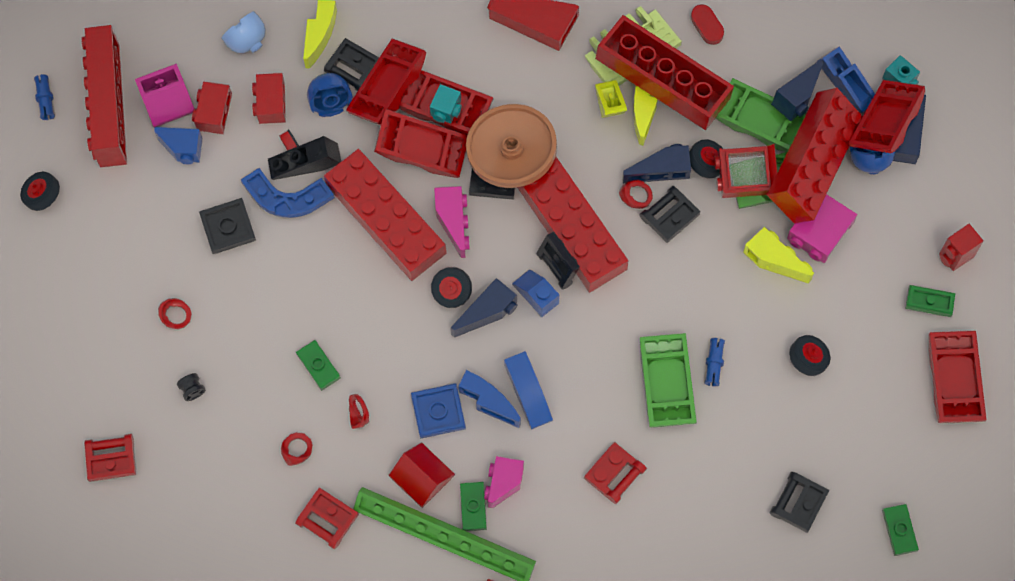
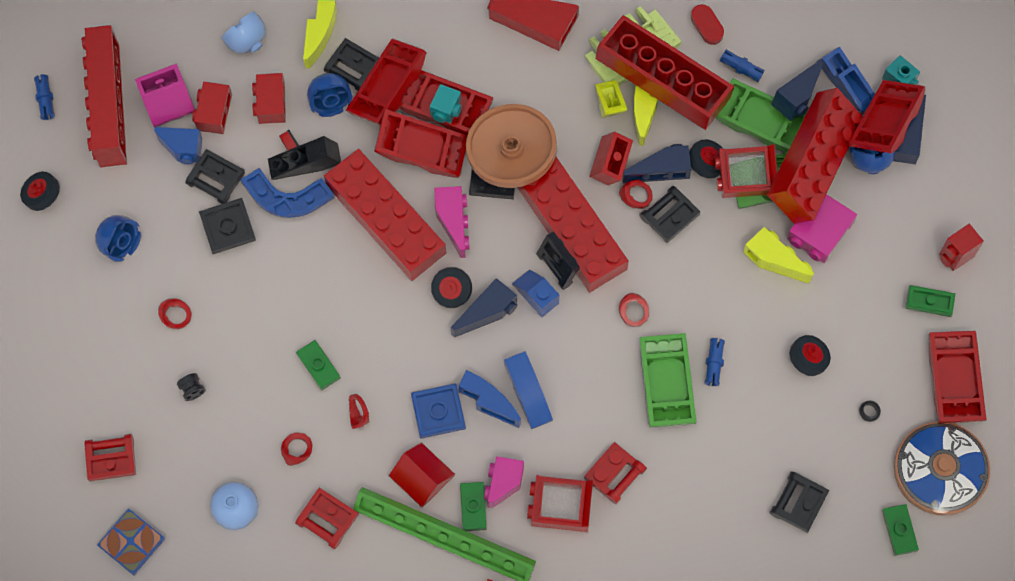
(117, 237): none -> blue cylinder
(131, 541): none -> tile
(219, 171): none -> black plate
(234, 505): none -> light blue cylinder
(560, 503): none -> window
(611, 158): none -> red brick
(623, 306): none -> piece
(742, 65): none -> blue pin
(868, 418): none -> black piece
(941, 468): none -> dish

